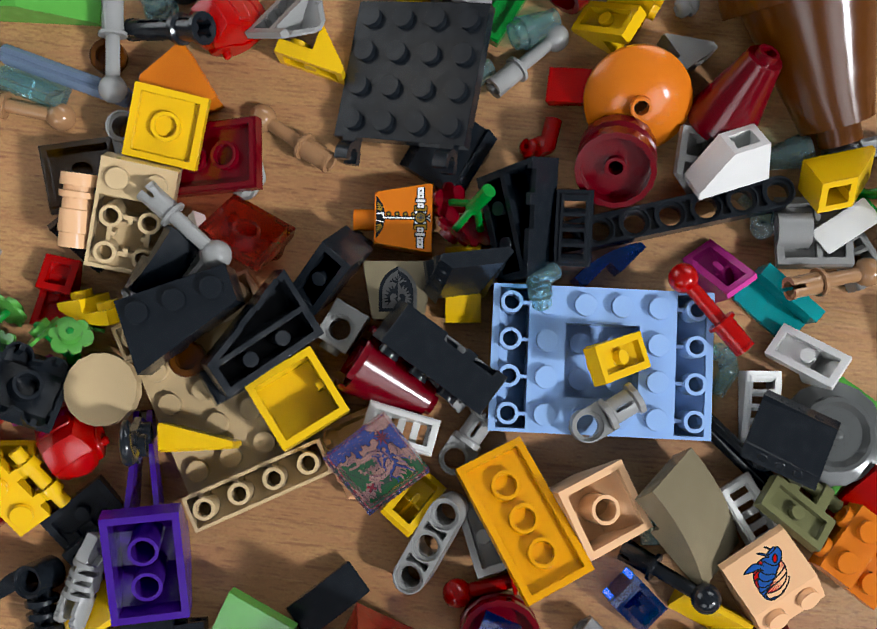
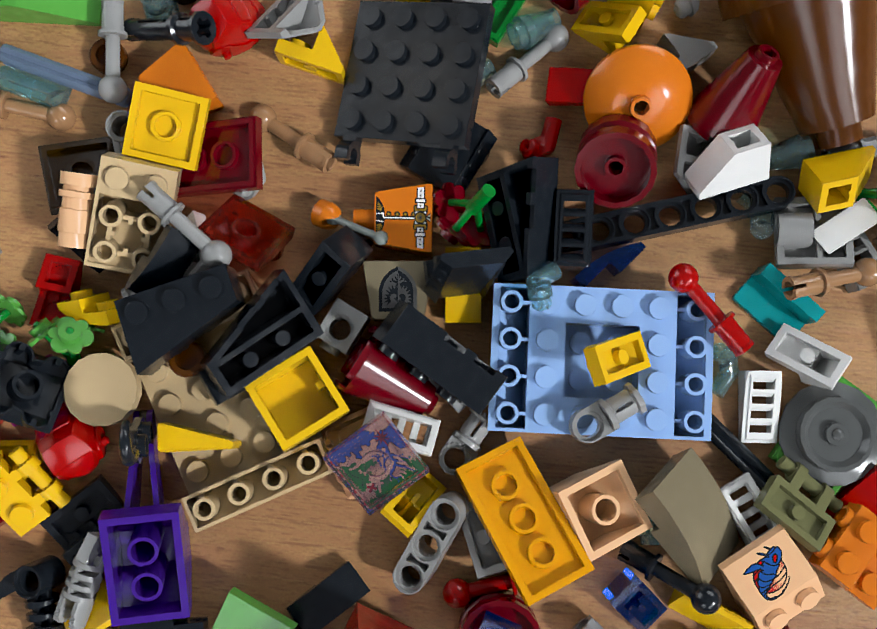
(328, 217): none -> hinge
(719, 270): dark pink slope -> none
(790, 440): black slope -> none

